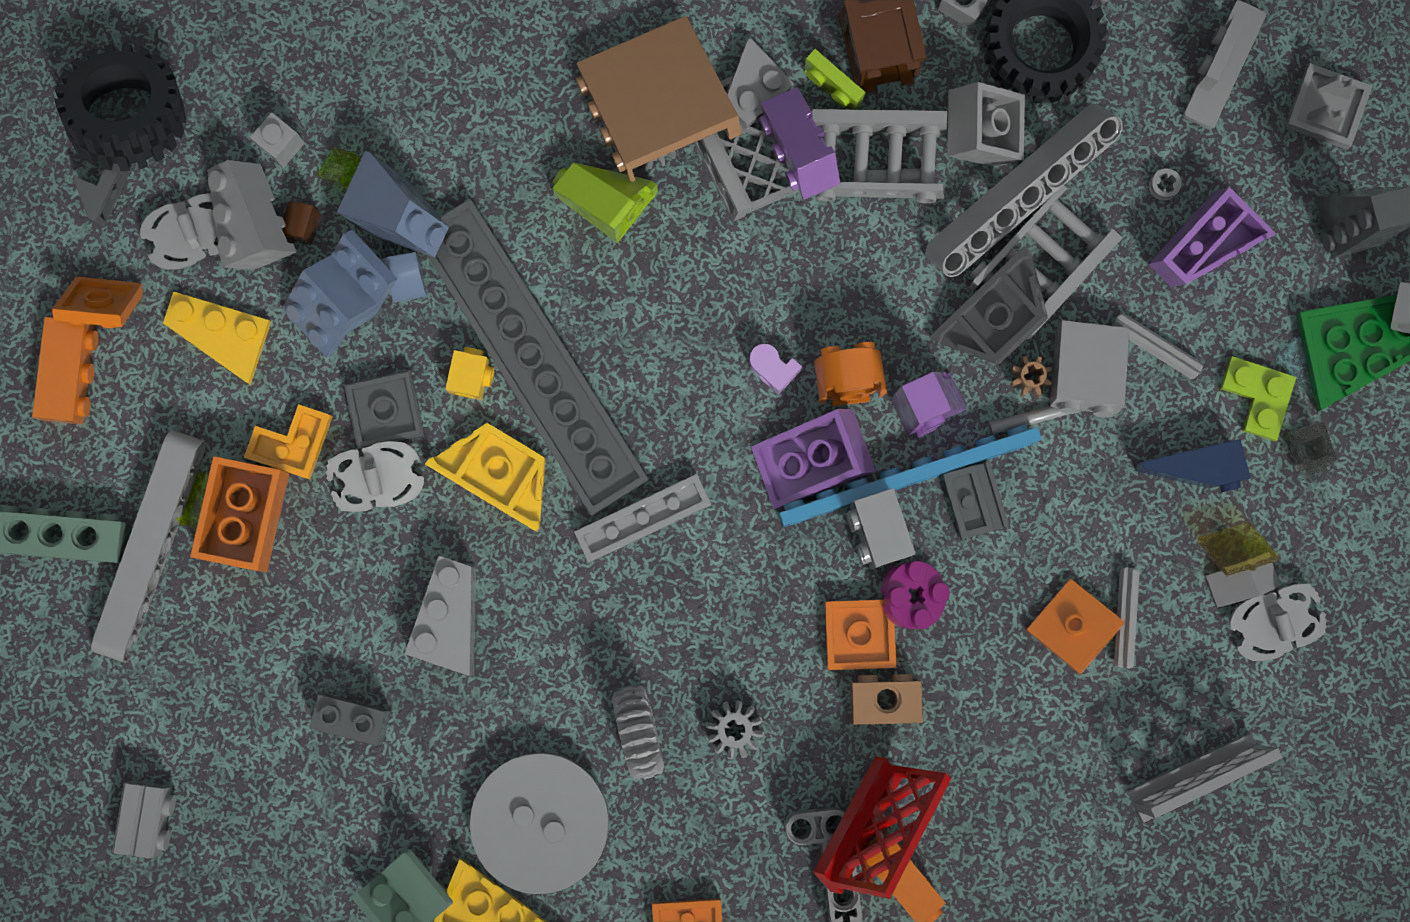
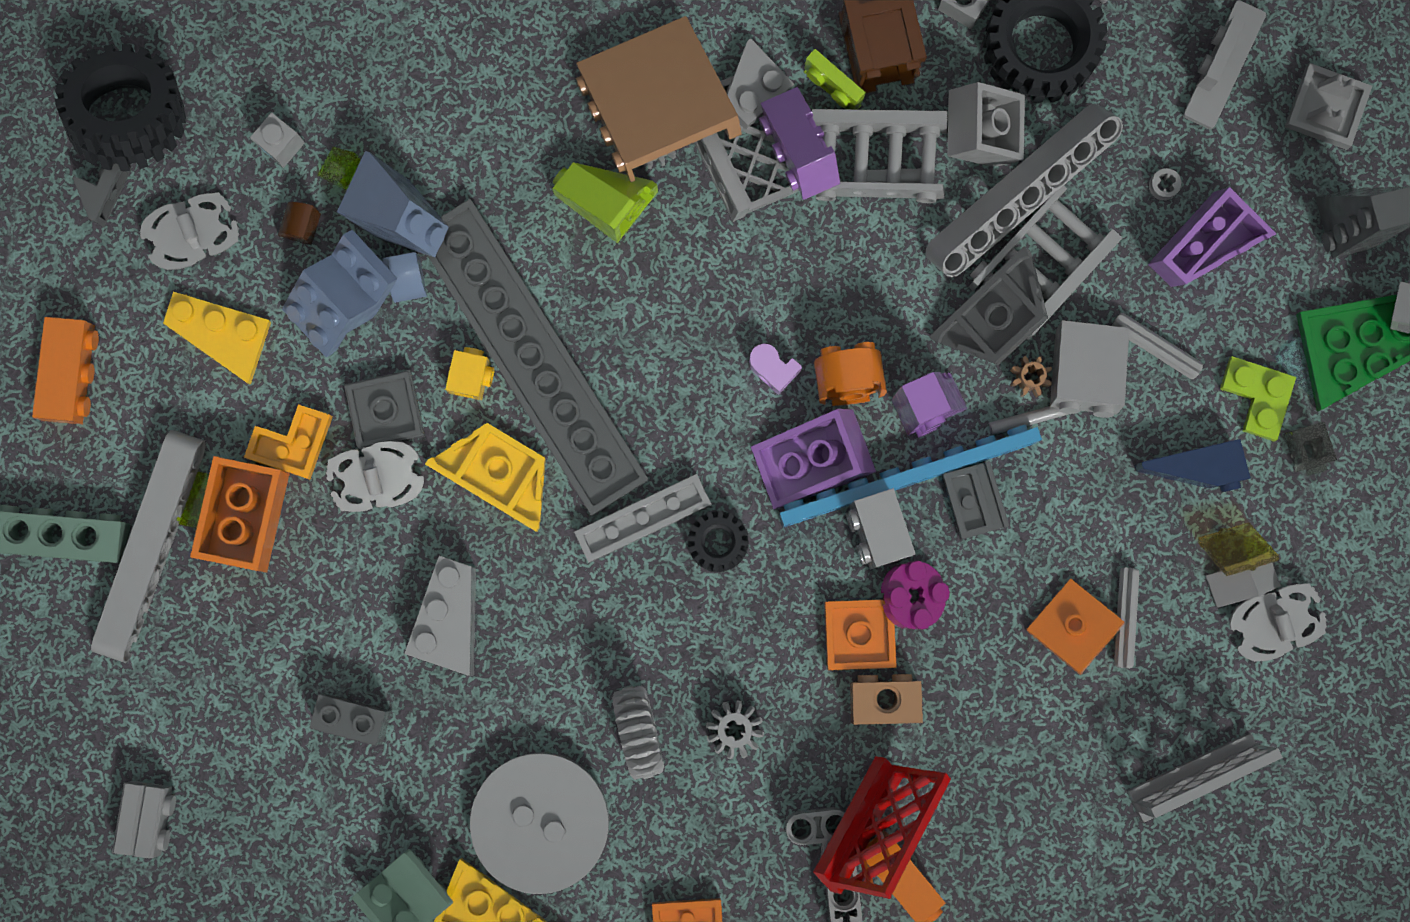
(97, 302): orange plate -> none
(244, 216): light grey wedge -> none
(724, 521): none -> black tyre

